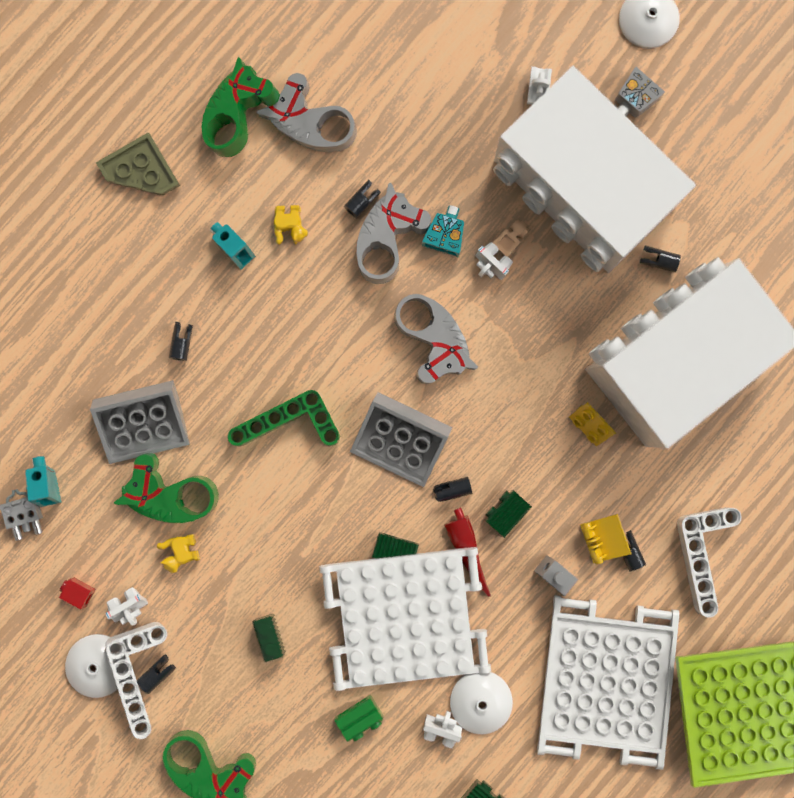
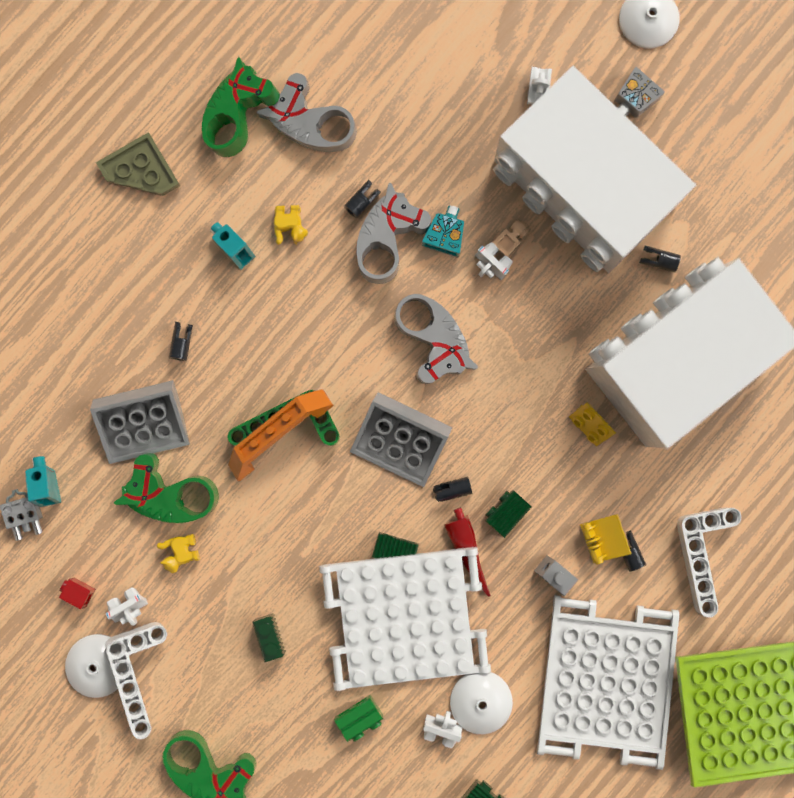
(153, 676): black hinge -> none
(276, 427): none -> orange slope

